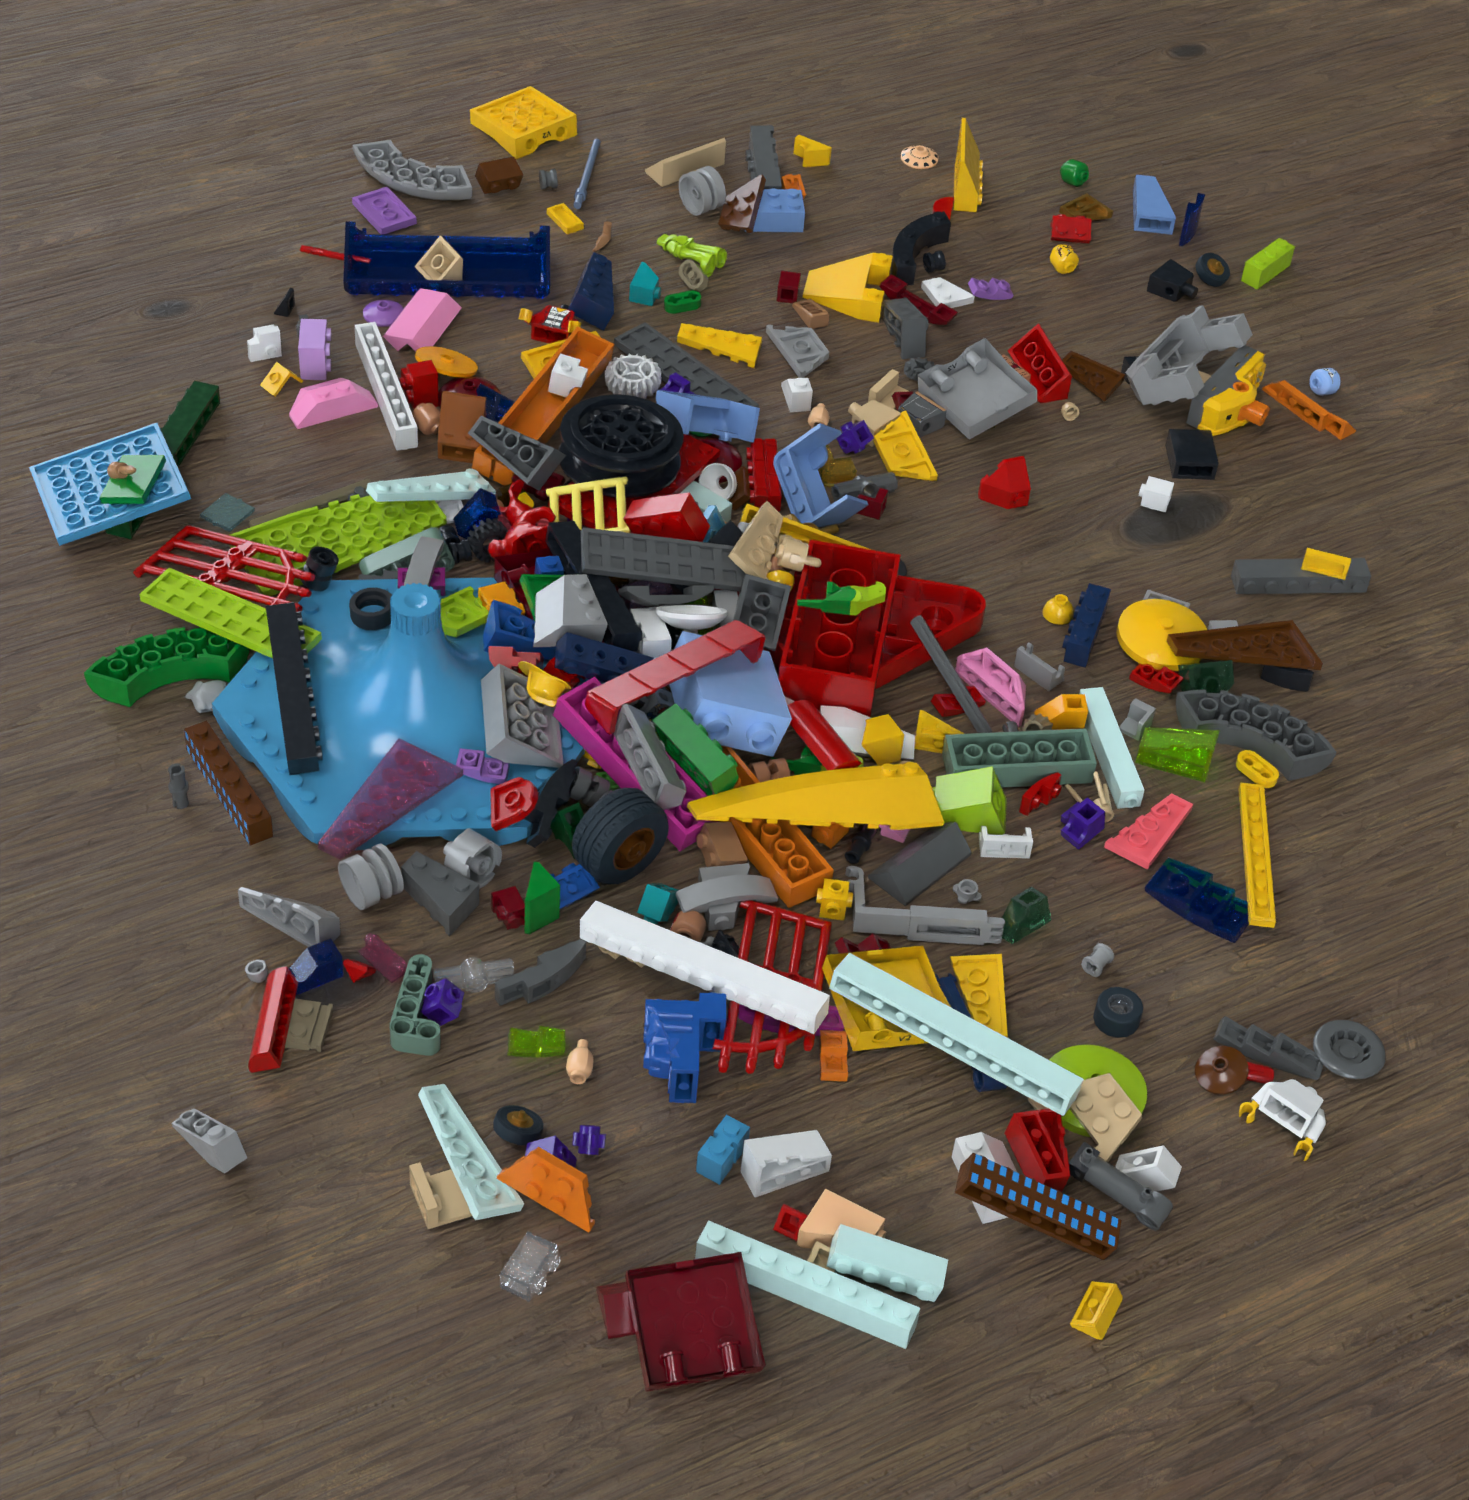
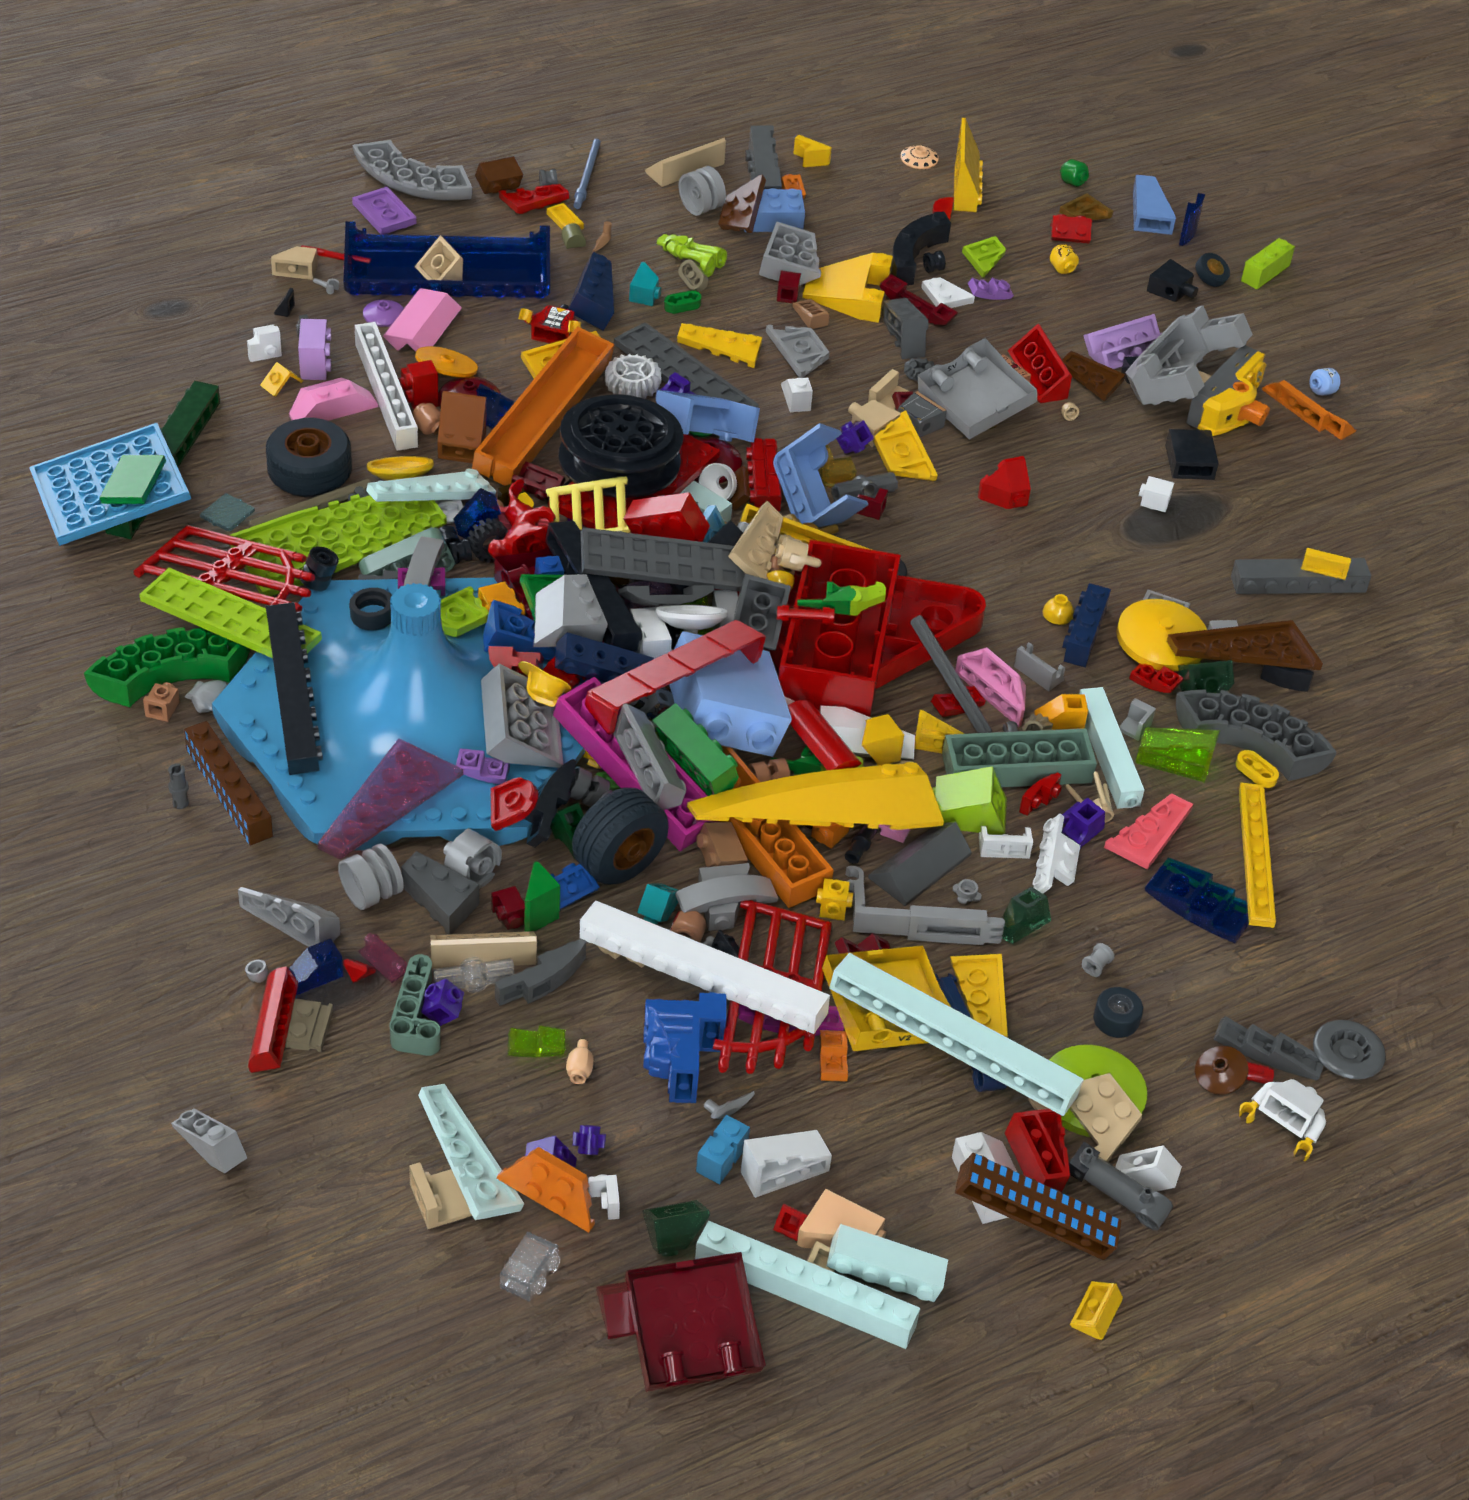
(120, 470): medium nougat bar -> none
(162, 696): none -> nougat brick
(295, 263): none -> tan slope
(308, 457): none -> black wheel
(330, 285): none -> light grey hand
(400, 467): none -> yellow dish
(455, 948): none -> tan slope
(517, 1125): black wheel -> none
(521, 454): dark grey wedge -> none
(524, 121): yellow piece -> none
(526, 200): none -> red wing
(566, 375): white brick -> none
(573, 236): none -> olive brick
(606, 1188): none -> white bracket
(674, 1225): none -> clear green slope
(728, 1108): none -> light grey bar
(791, 251): none -> light grey wedge
(818, 415): light nougat plant -> none
(826, 615): none -> red bar
(984, 254): none -> lime wing
(1057, 856): none -> white bracket
(1122, 340): none -> lavender slope

